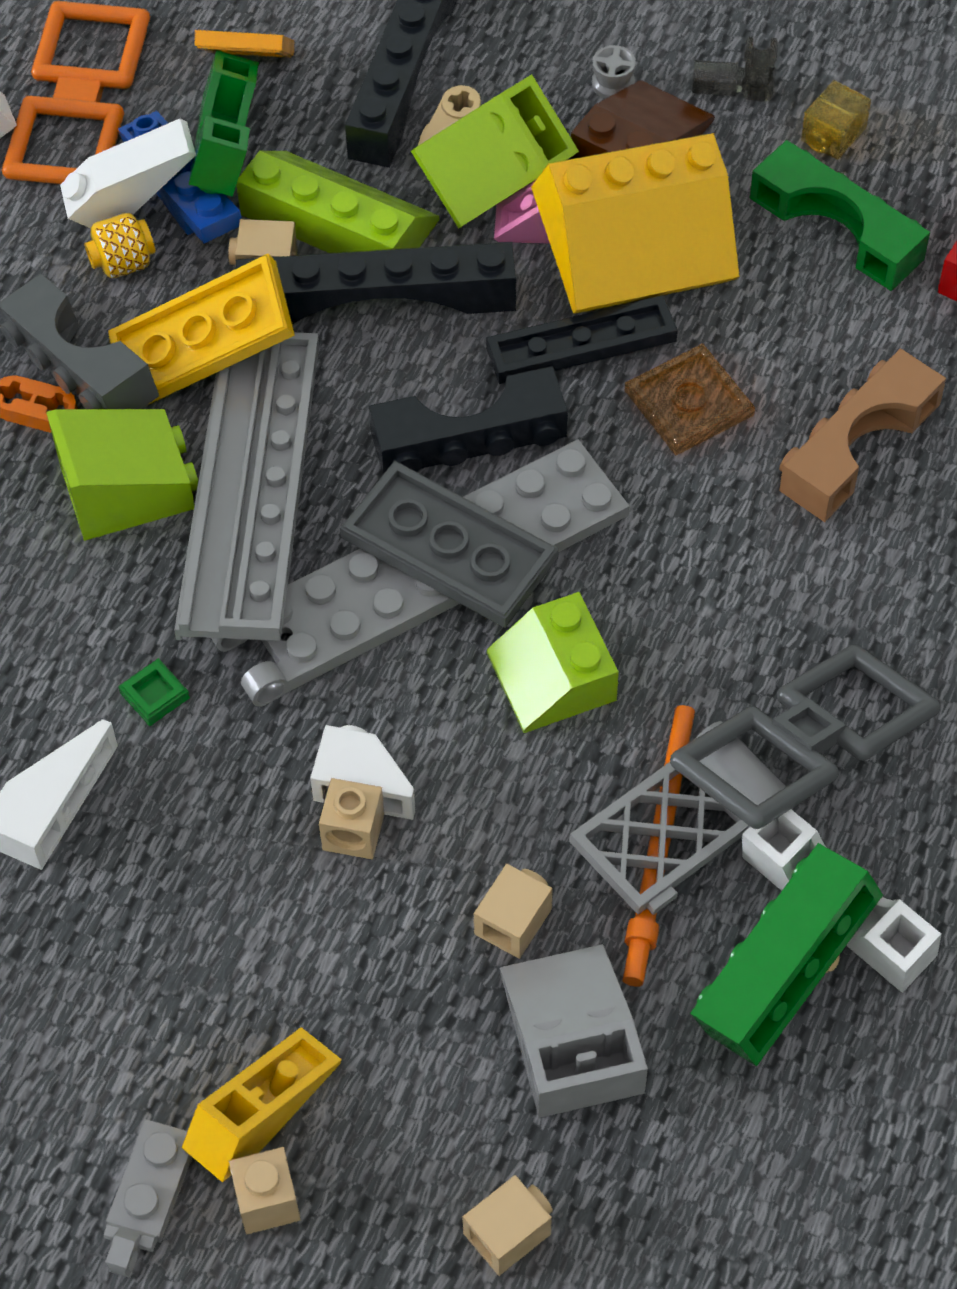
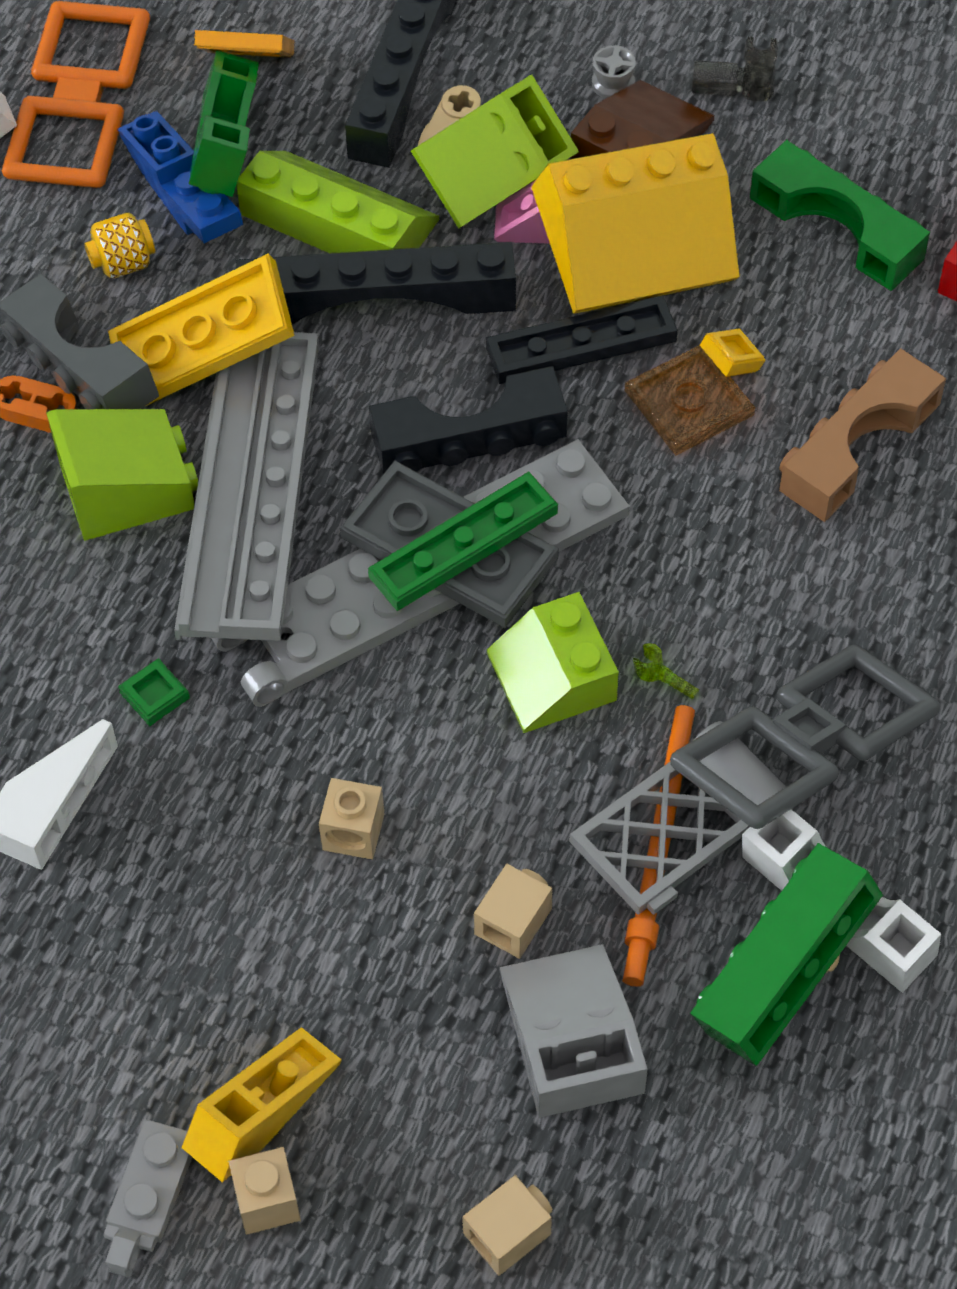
(126, 174): white slope -> none
(263, 237): tan brick -> none
(361, 758): white slope -> none
(462, 541): none -> green tile
(658, 671): none -> clear neon green hand
(732, 352): none -> yellow tile
(835, 120): clear yellow brick -> none

